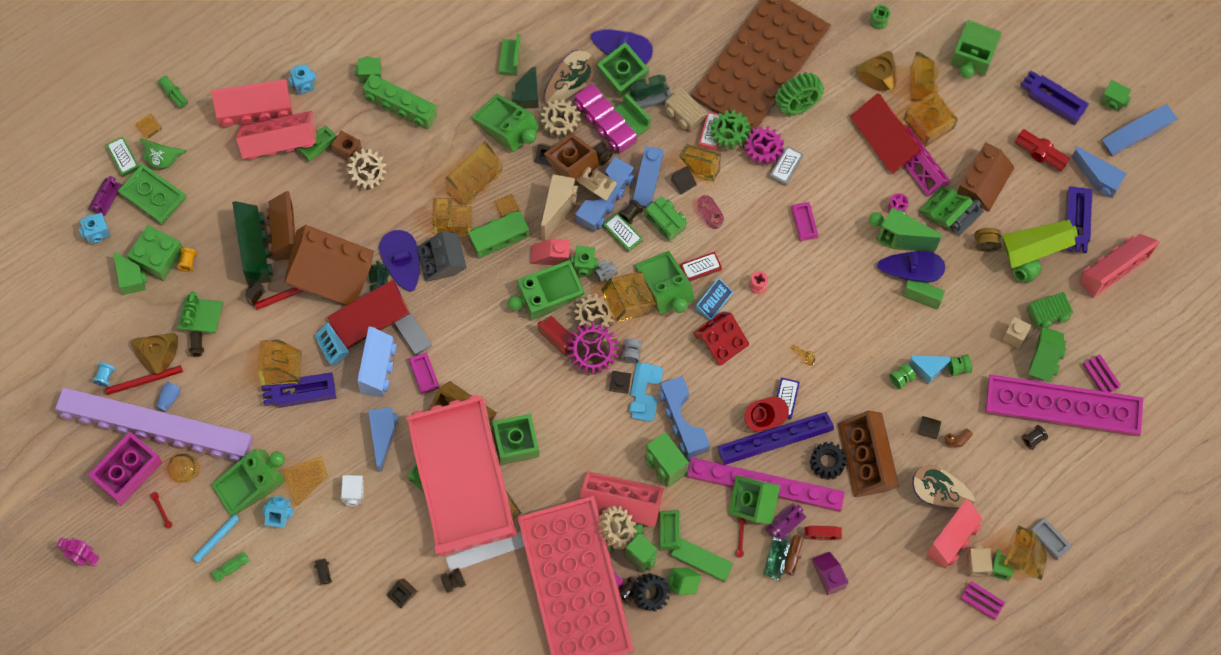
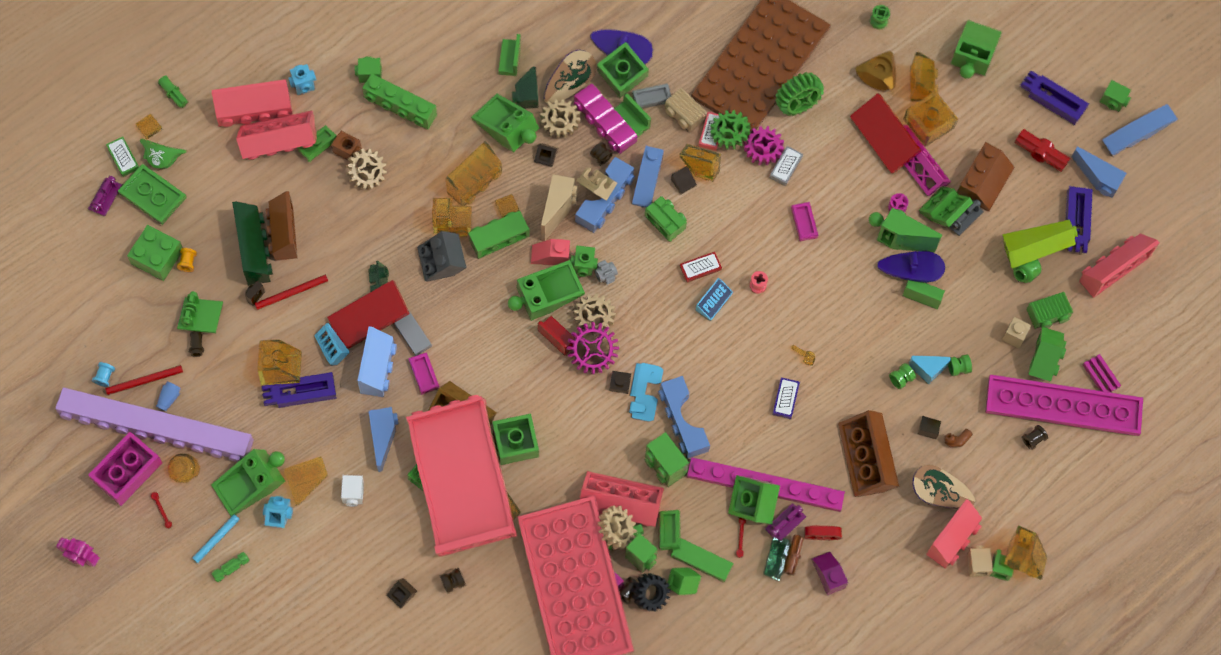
(94, 228): medium azure brick -> none
(129, 275): bright green slope -> none
(156, 351): pearl gold hat -> none
(323, 571): dark brown pin -> none
(328, 265): dark orange slope -> none
(401, 258): dark purple shield -> none
(484, 552): white sticker -> none
(572, 157): dark orange slope -> none
(623, 232): tile -> none
(629, 296): clear yellow brick -> none
(631, 211): dark brown bush -> none
(631, 351): light grey wheel -> none
(641, 90): clear green hinge -> none
(667, 283): bright green slope -> none
(713, 209): clear pink beam -> none
(722, 337): red bracket -> none
(766, 413): red piece -> none
(775, 438): dark purple plate -> none
(833, 450): black tyre -> none
(985, 593): dark pink tile -> none
(988, 239): pearl gold wheel -> none
(1051, 539): light grey tile -> none

